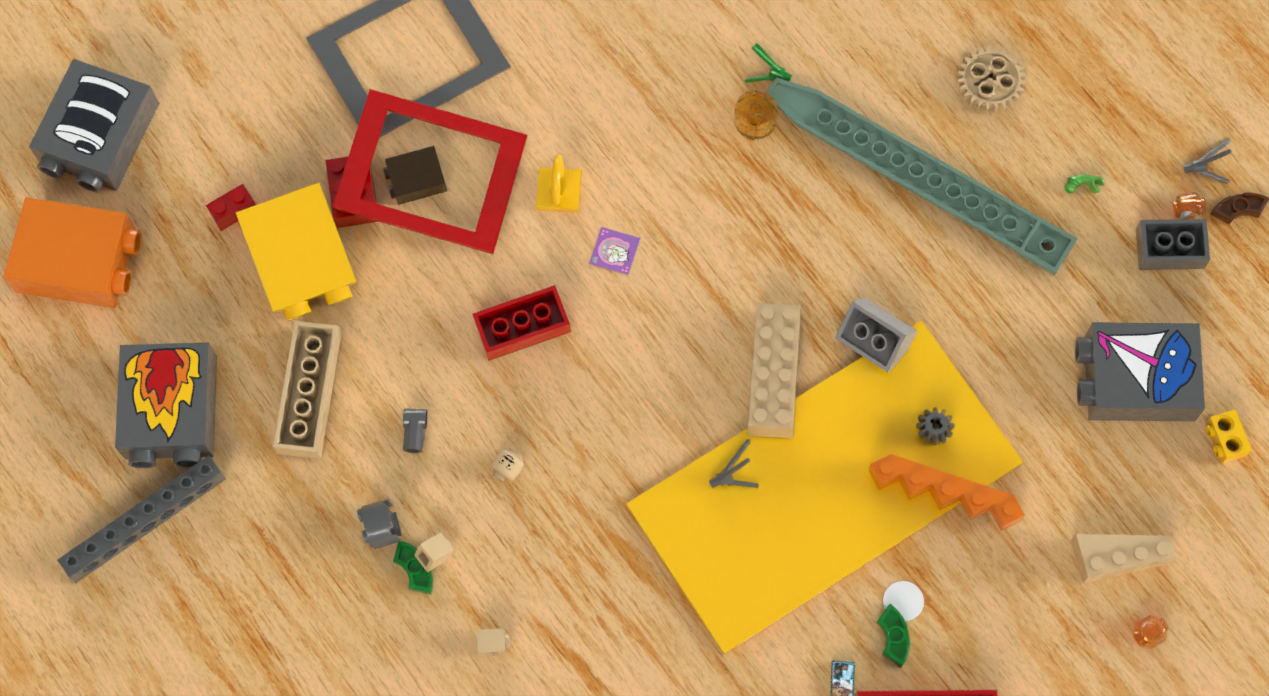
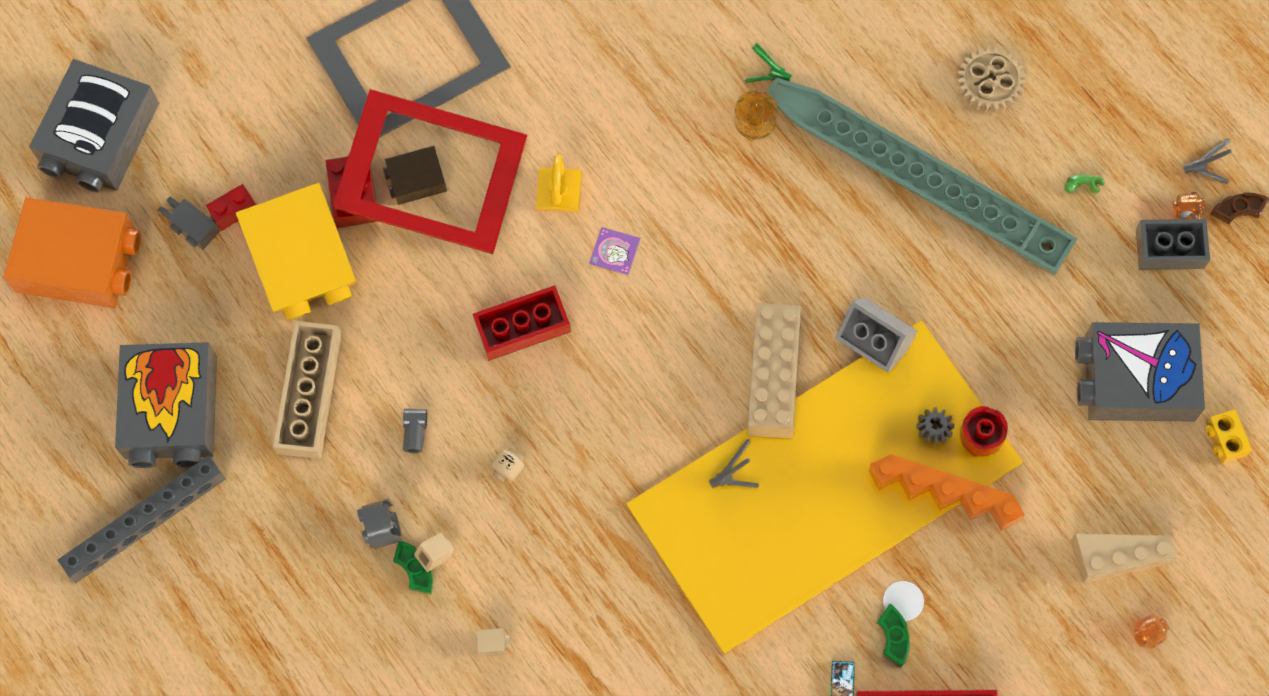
(190, 222): none -> dark grey hinge
(988, 420): none -> red brick

